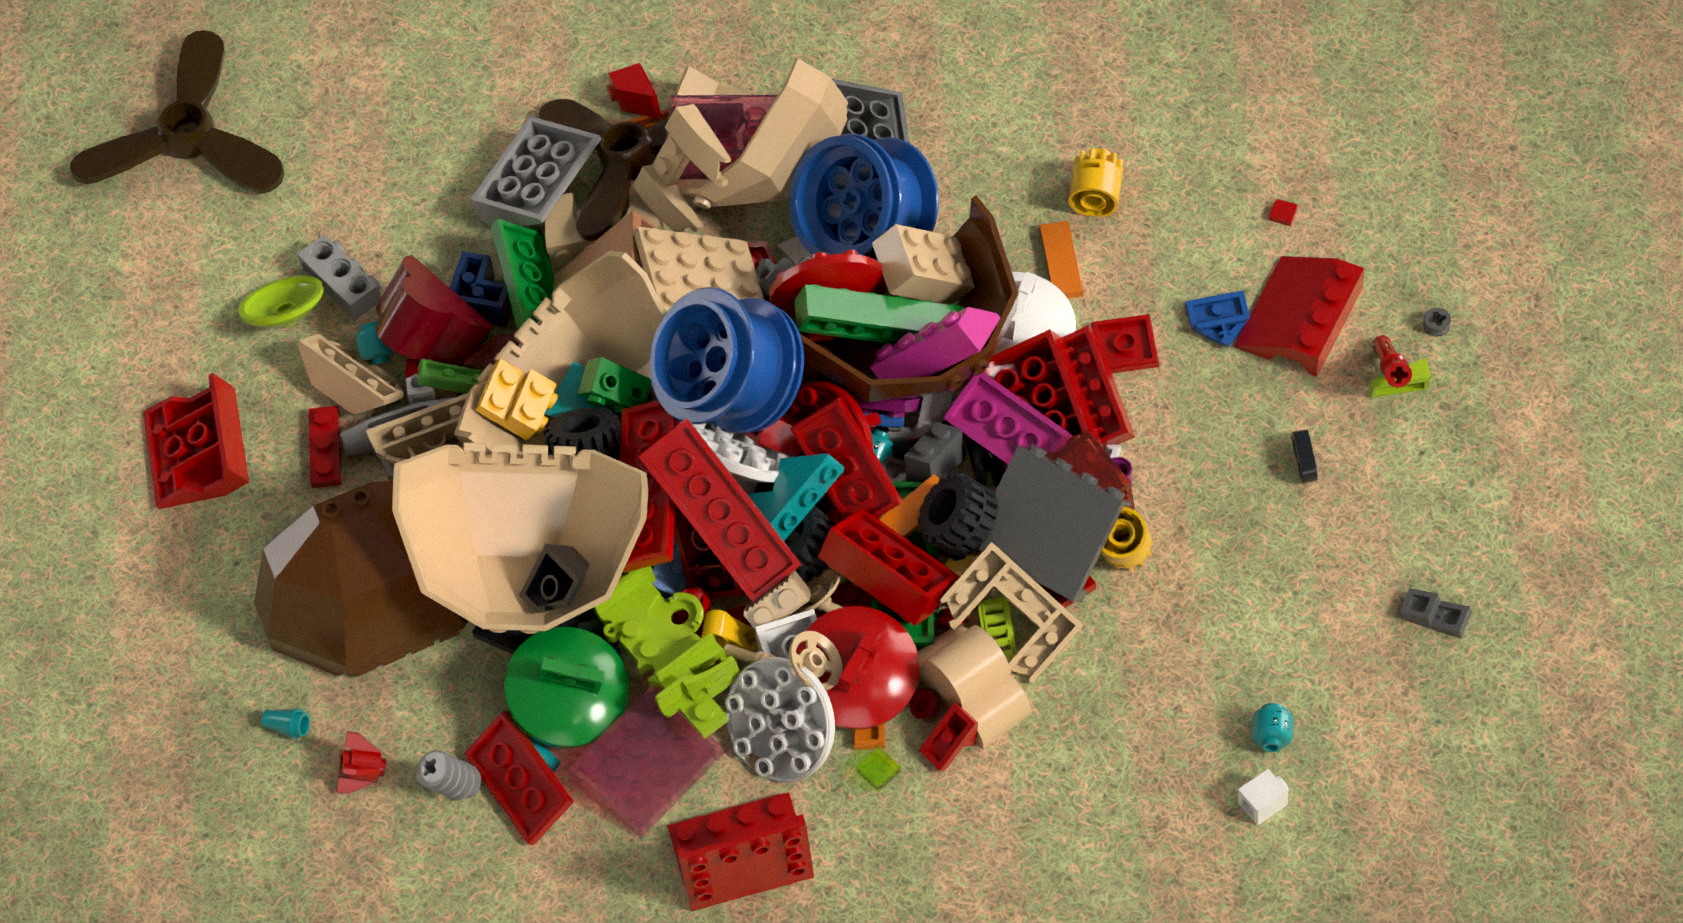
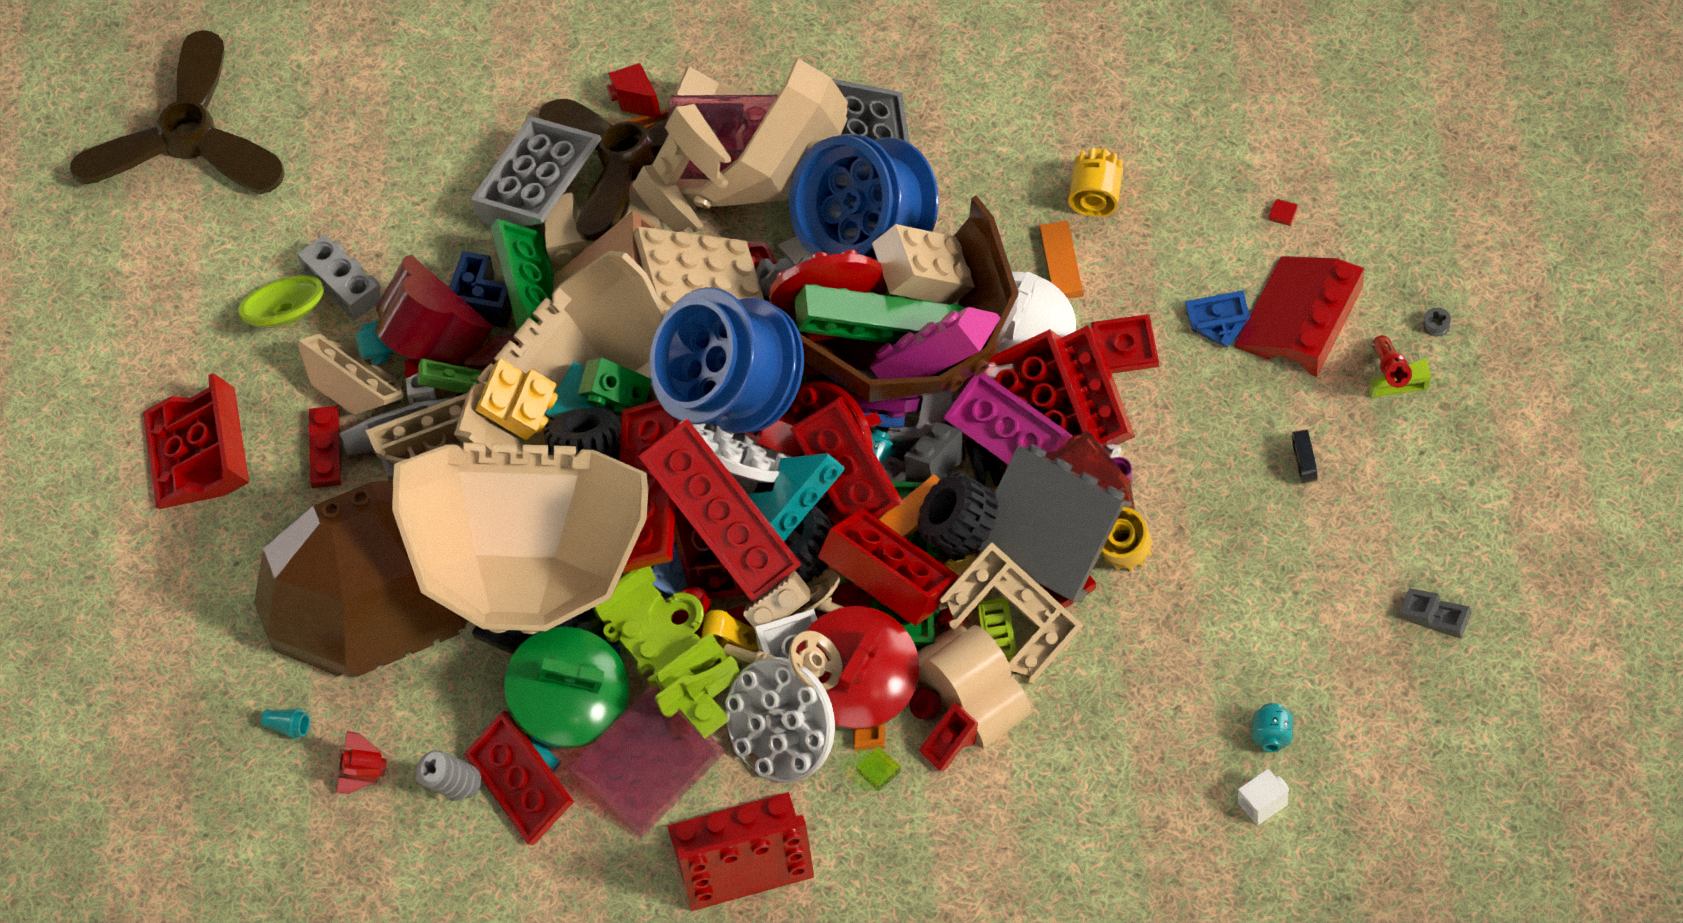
(554, 578): black slope -> none

